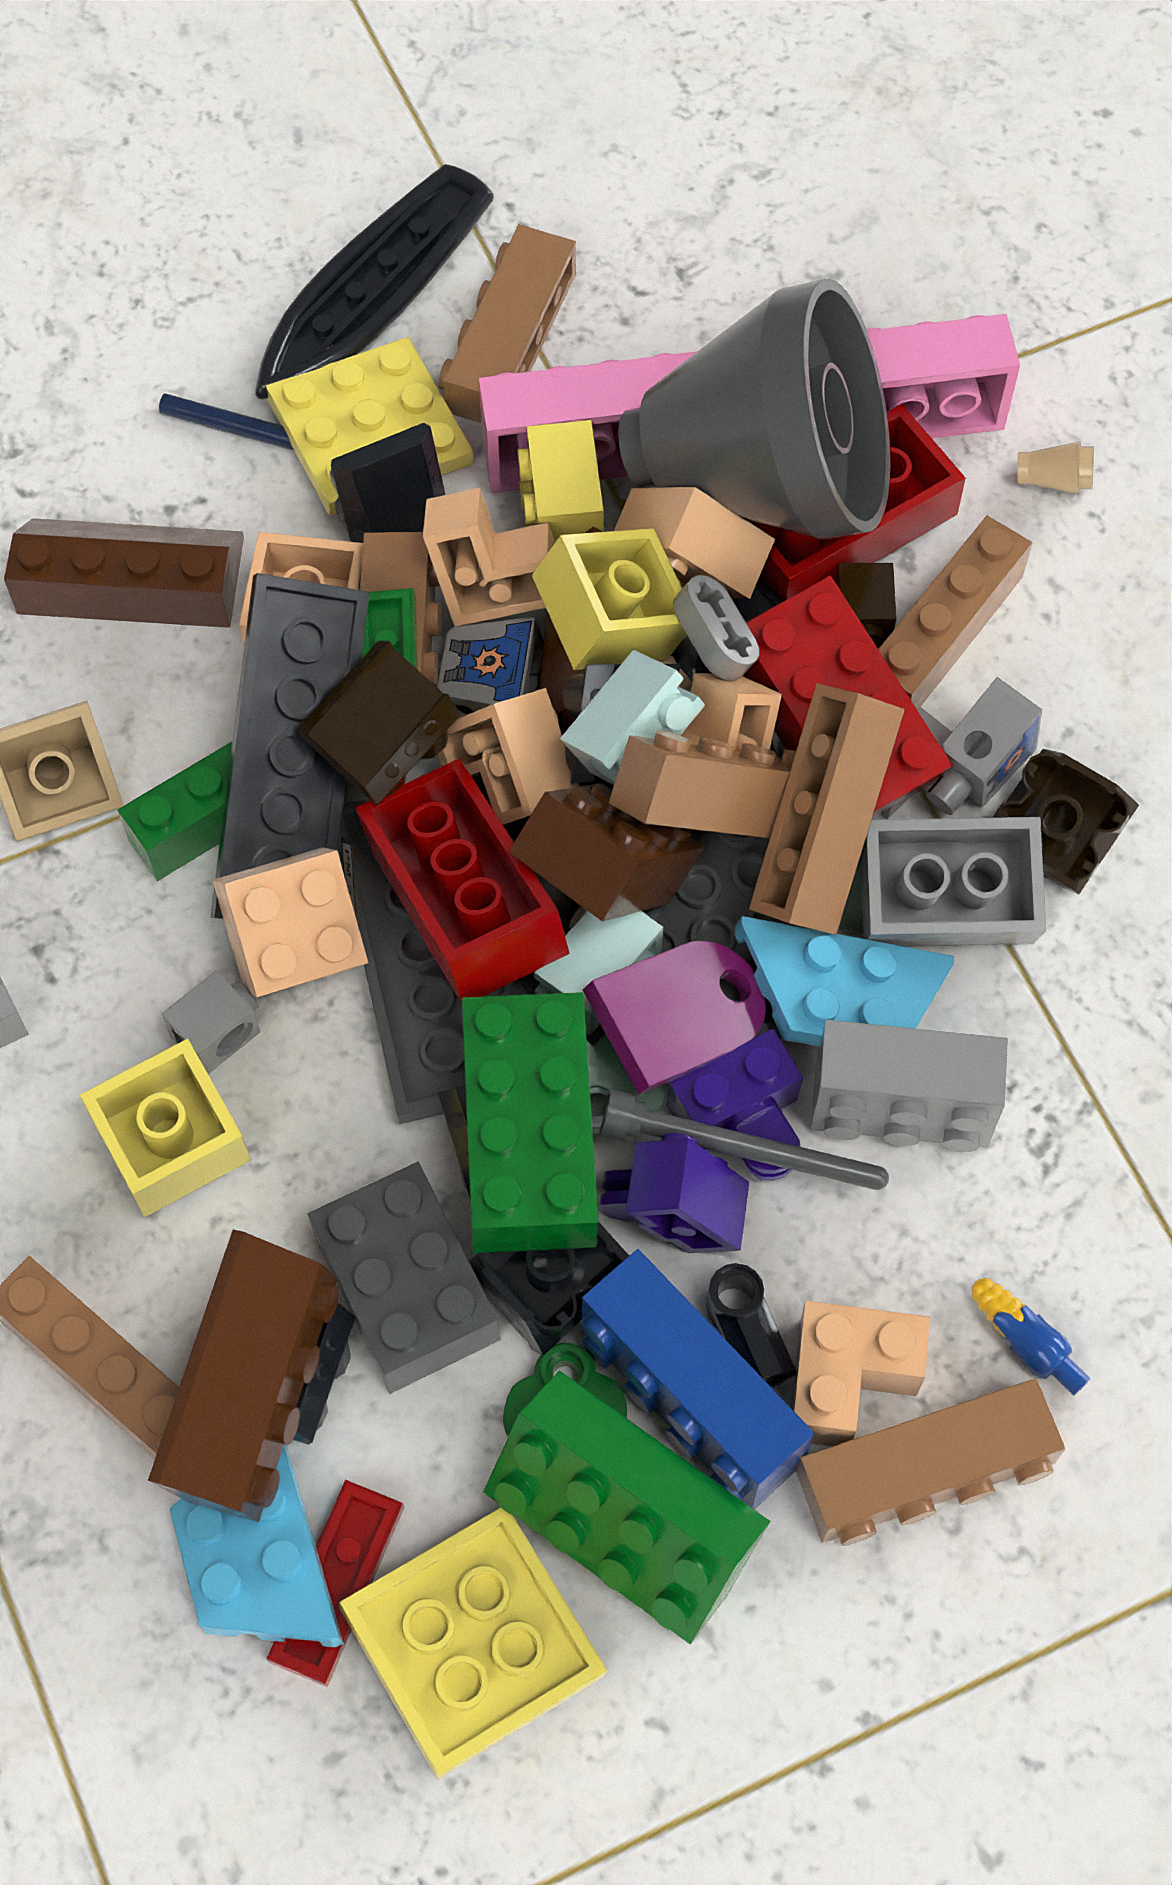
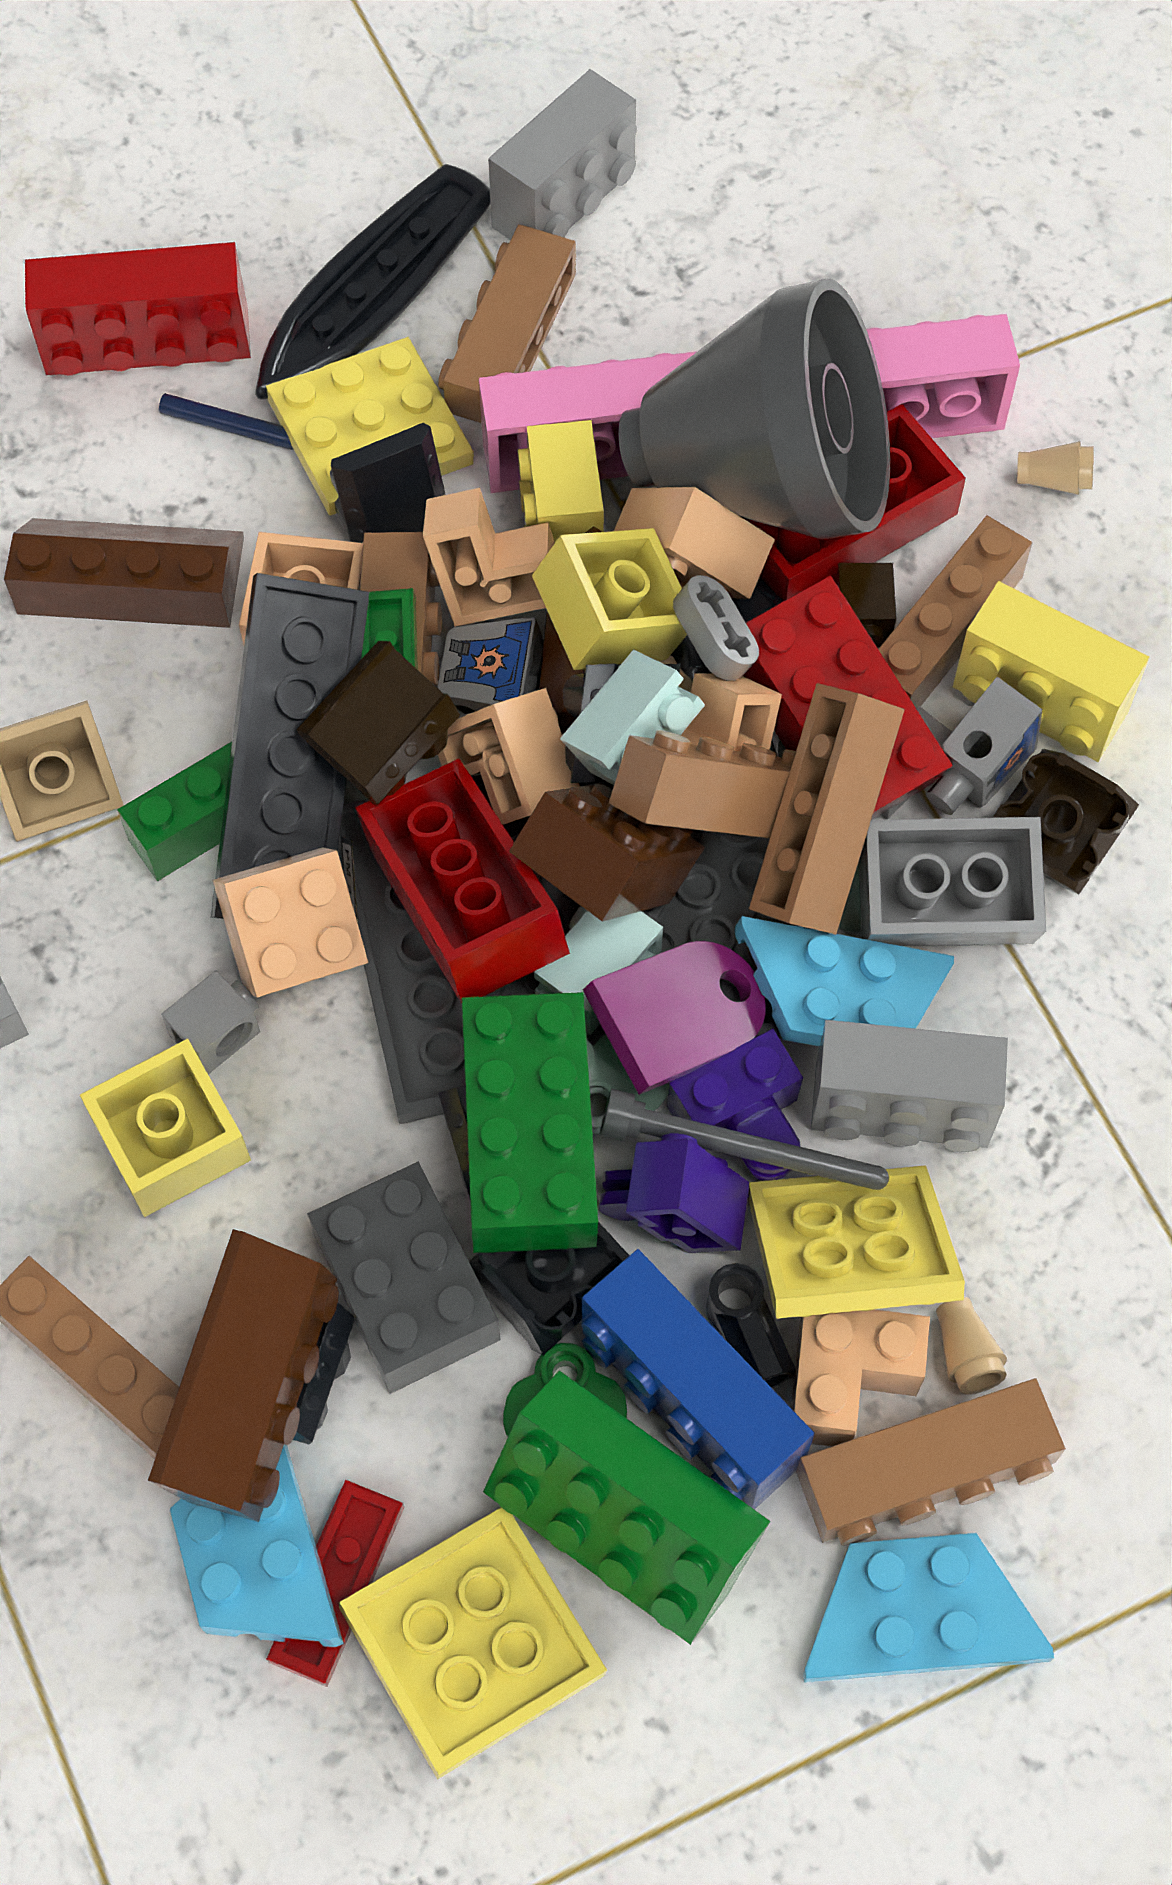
(137, 308): none -> red brick
(564, 159): none -> light grey brick
(854, 1246): none -> light yellow plate
(922, 1611): none -> medium azure wing
(969, 1348): none -> tan cone
(1030, 1337): blue piece -> none
(1056, 663): none -> light yellow brick

